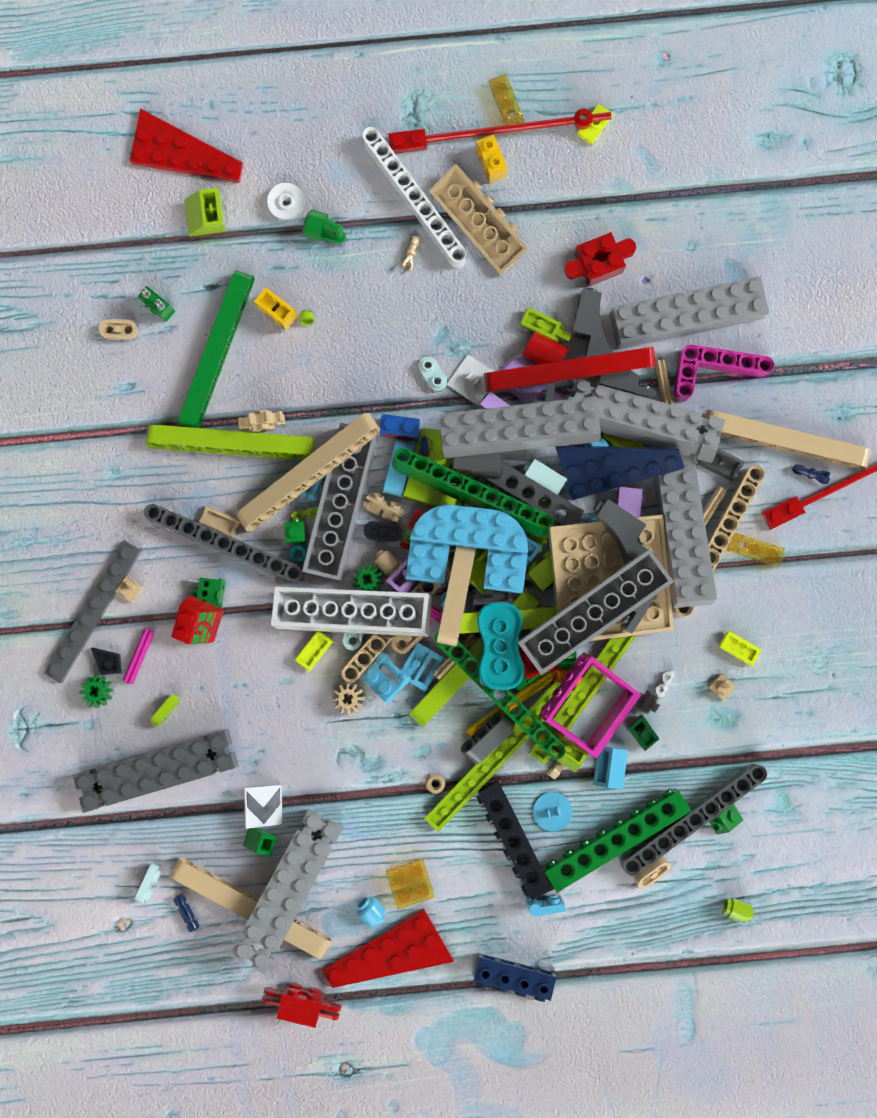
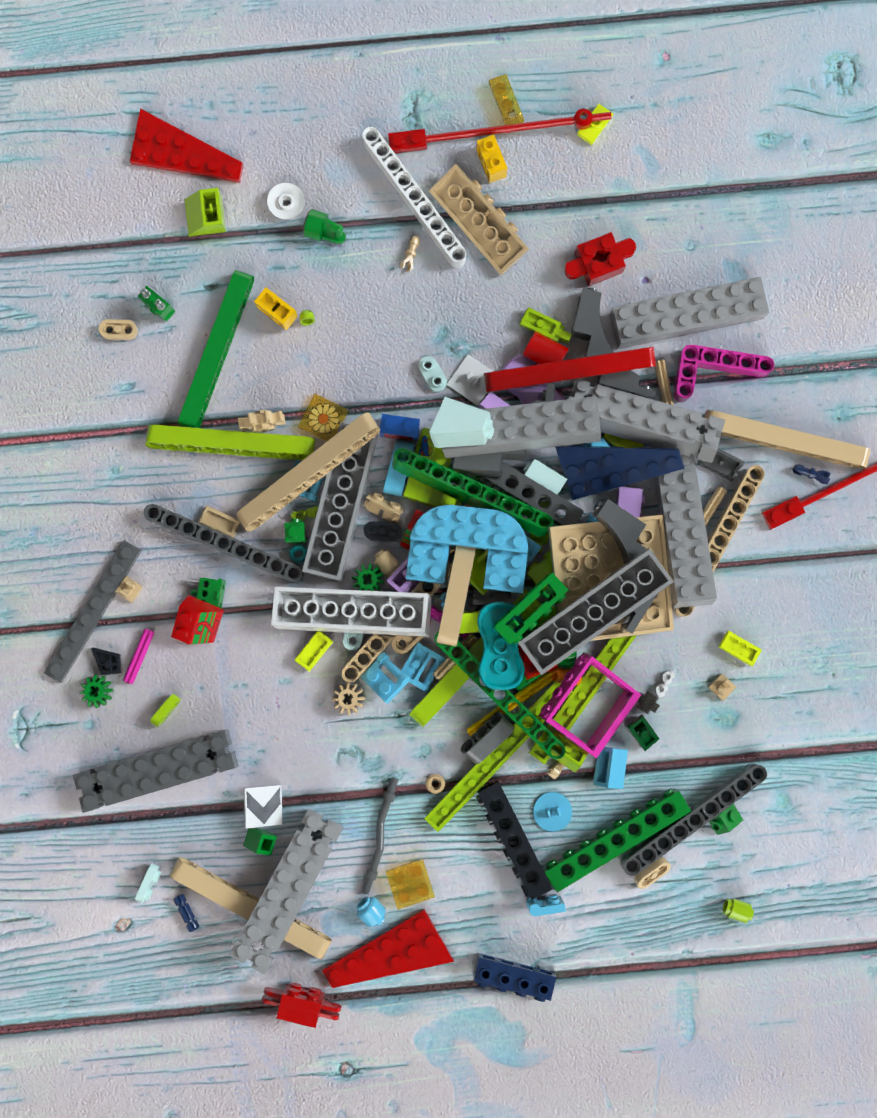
(323, 418): none -> clear yellow tile
(371, 872): none -> dark grey bar
(460, 425): none -> light aqua slope
(554, 587): none -> green brick
(756, 549): clear yellow plate -> none

